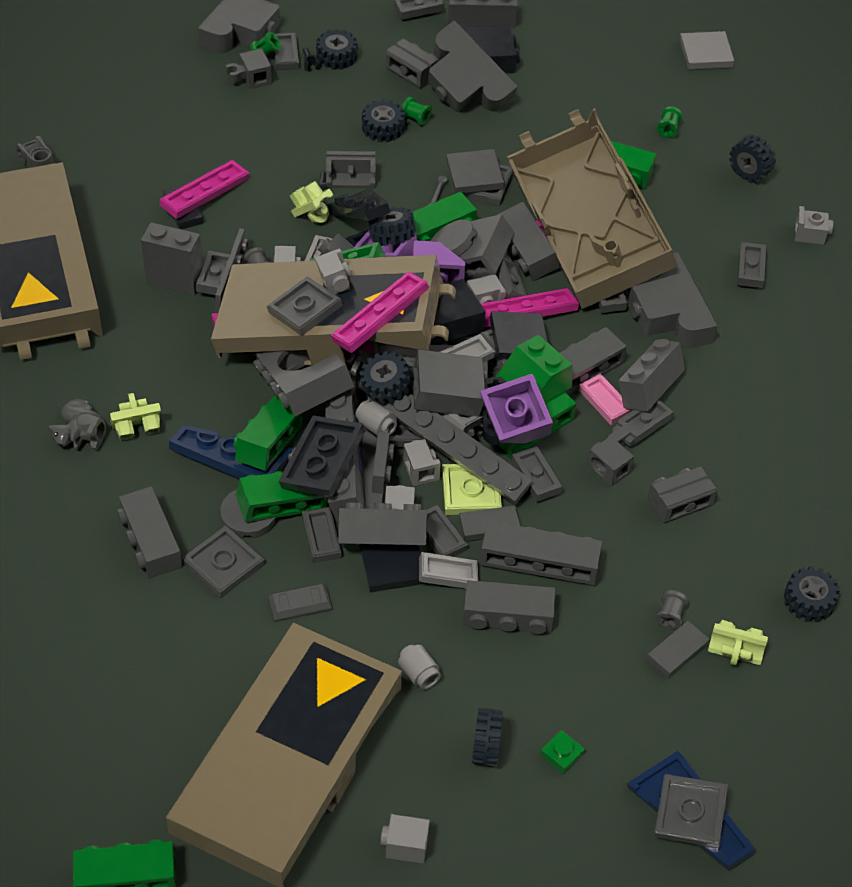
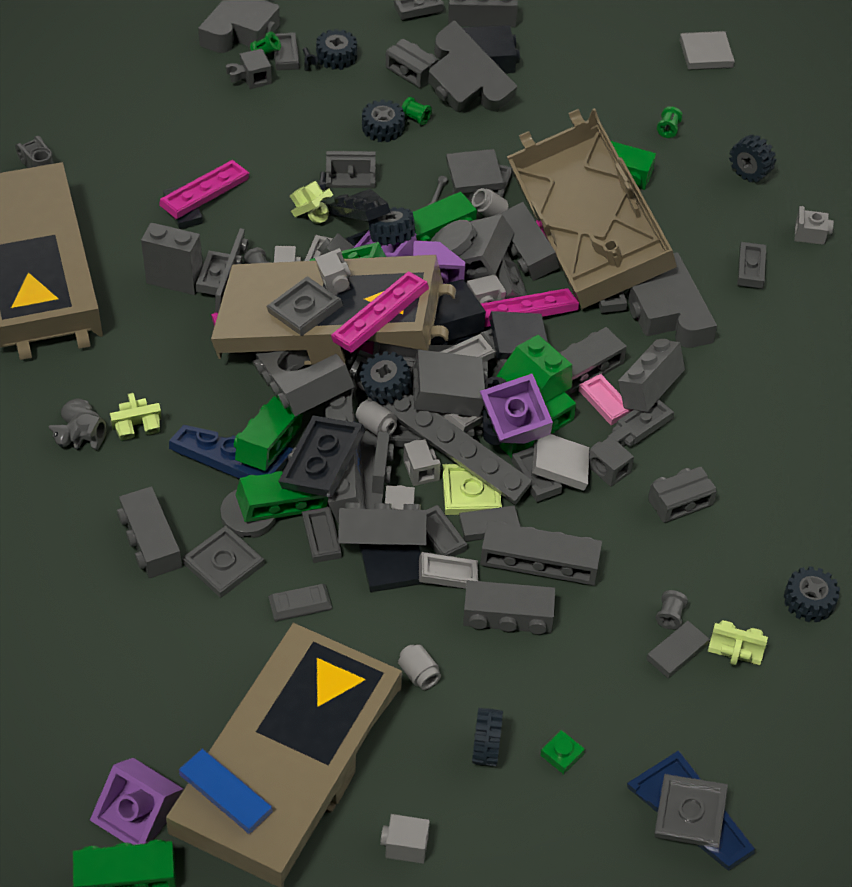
(135, 802): none -> medium lavender slope
(225, 791): none -> blue tile
(488, 202): none -> light grey brick
(561, 461): none -> light grey tile

